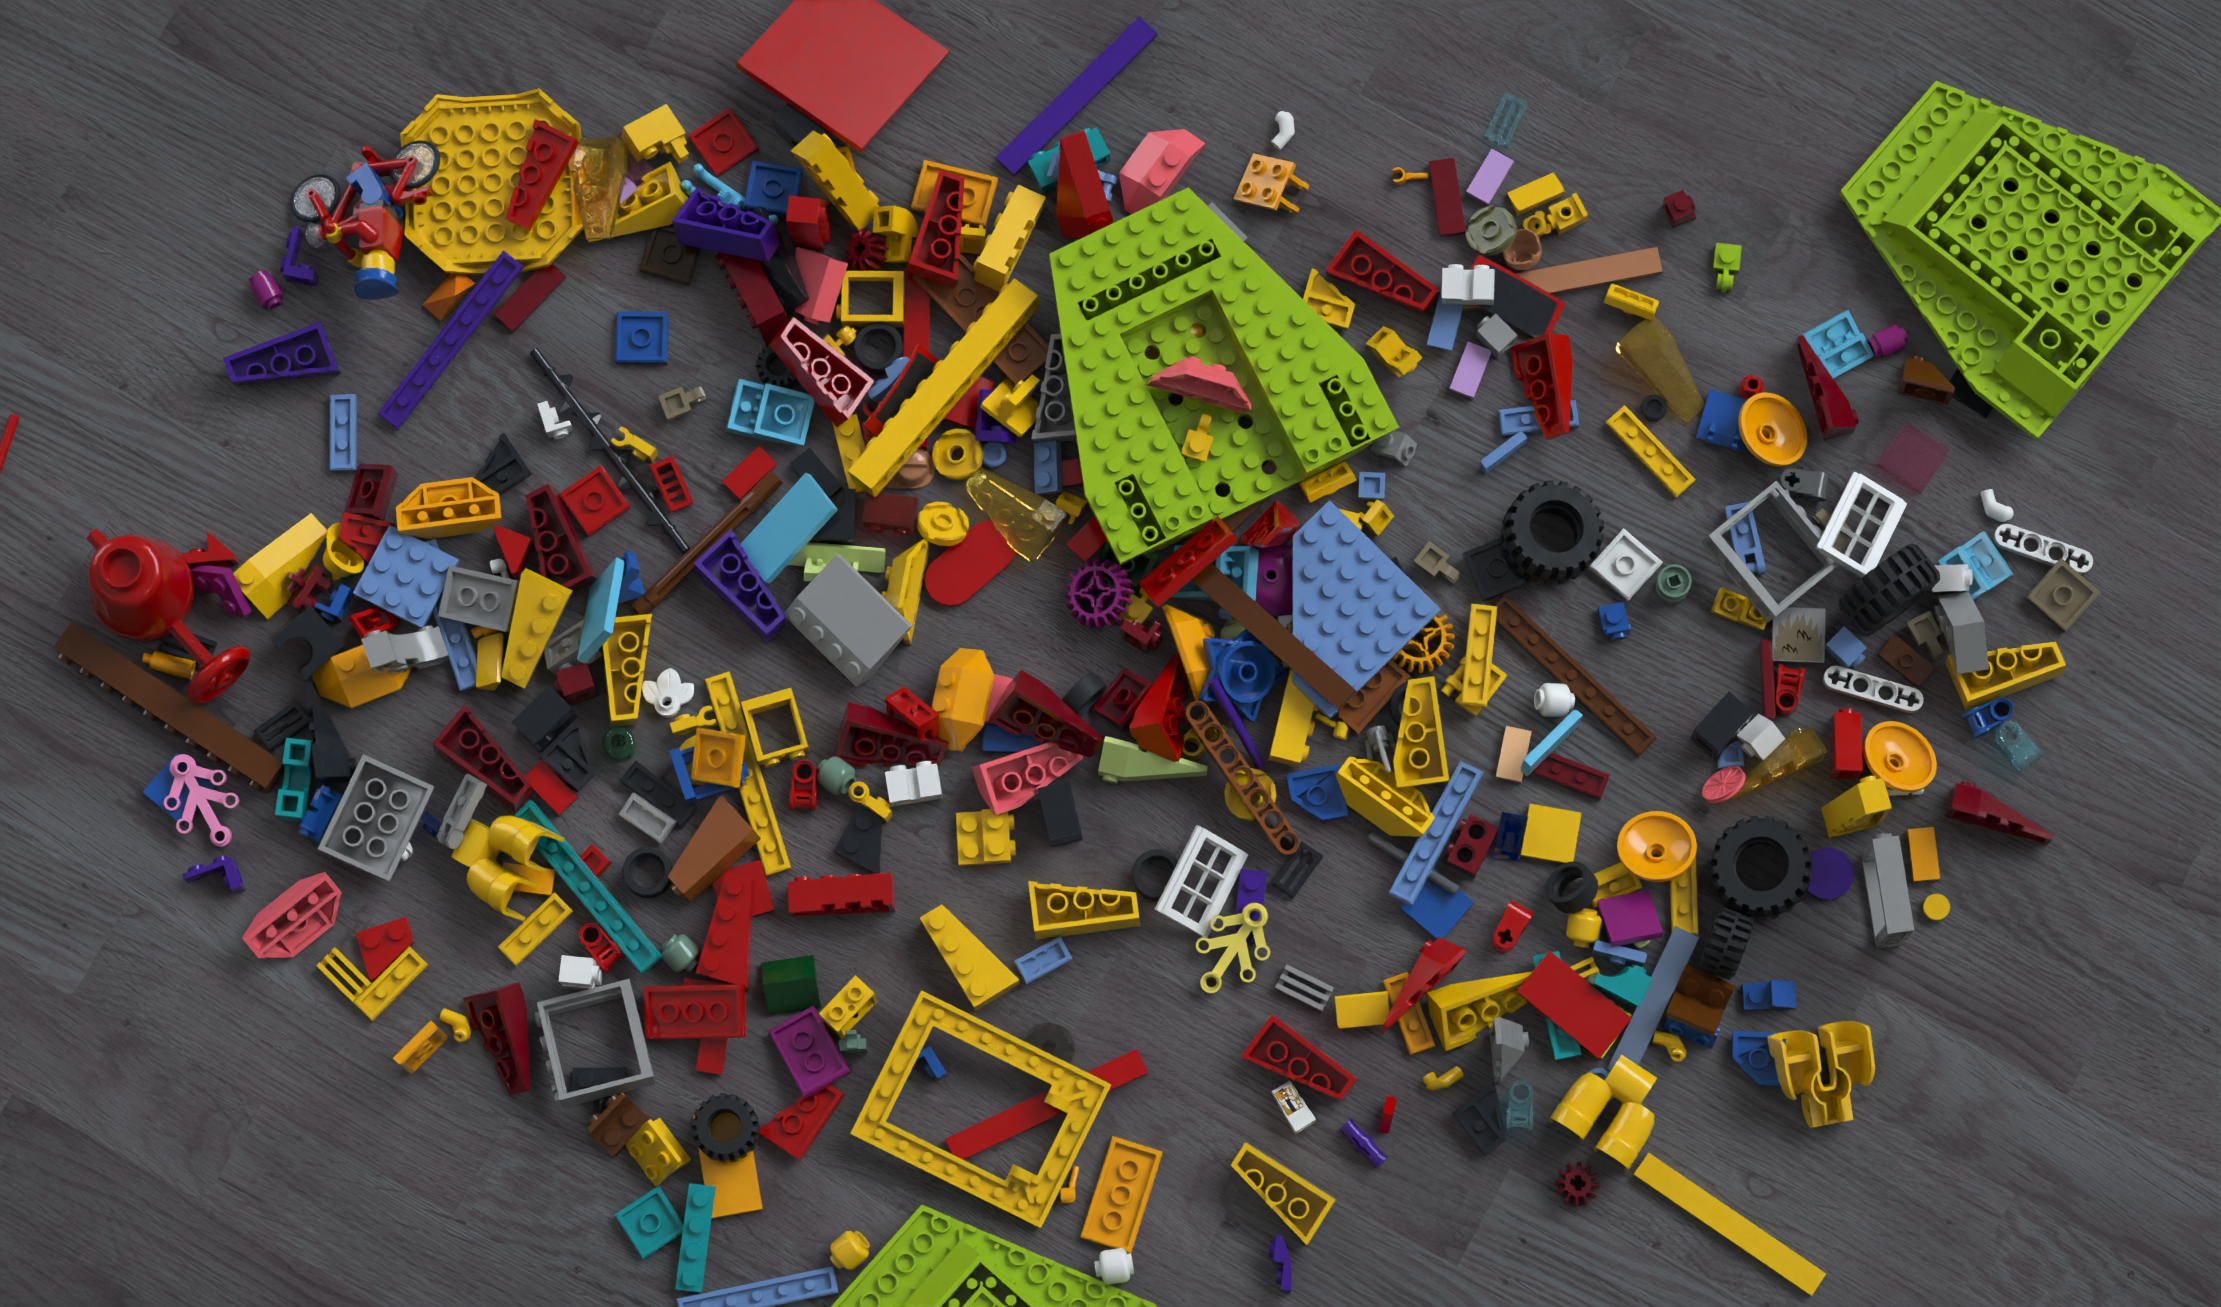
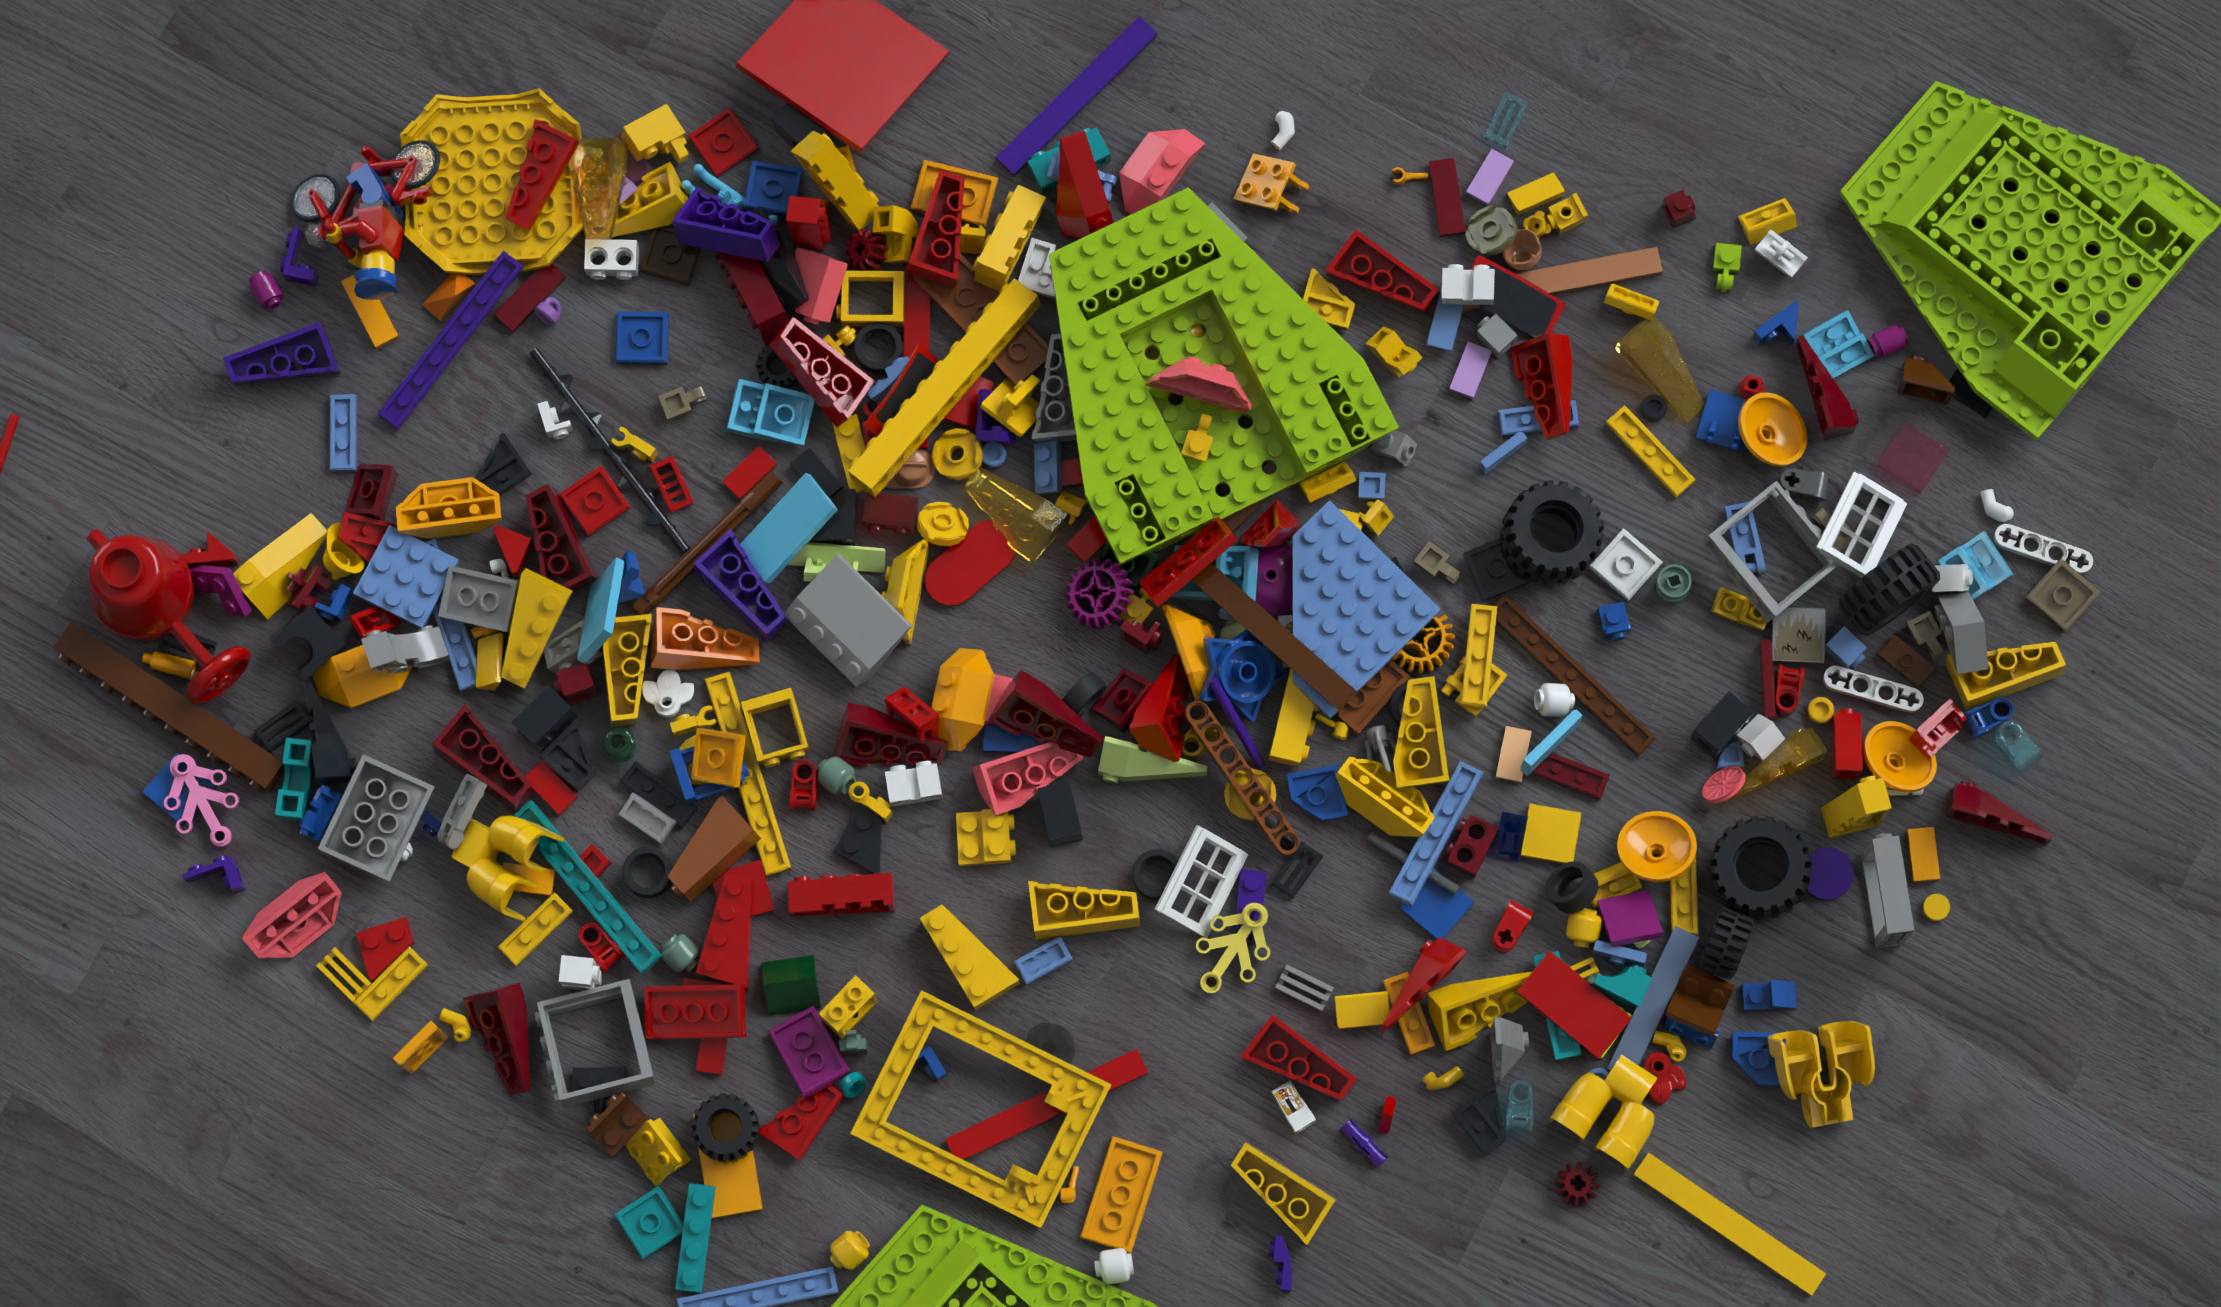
(372, 316): none -> light orange tile
(547, 313): none -> medium lavender tile
(612, 251): none -> white brick
(690, 643): none -> orange wedge
(853, 1084): none -> teal tile
(1036, 268): none -> white plate
(1668, 1077): none -> red plate
(1774, 216): none -> yellow slope
(1781, 254): none -> white hips
(1784, 321): none -> blue slope
(1820, 710): none -> yellow tile
(1938, 729): none -> hinge

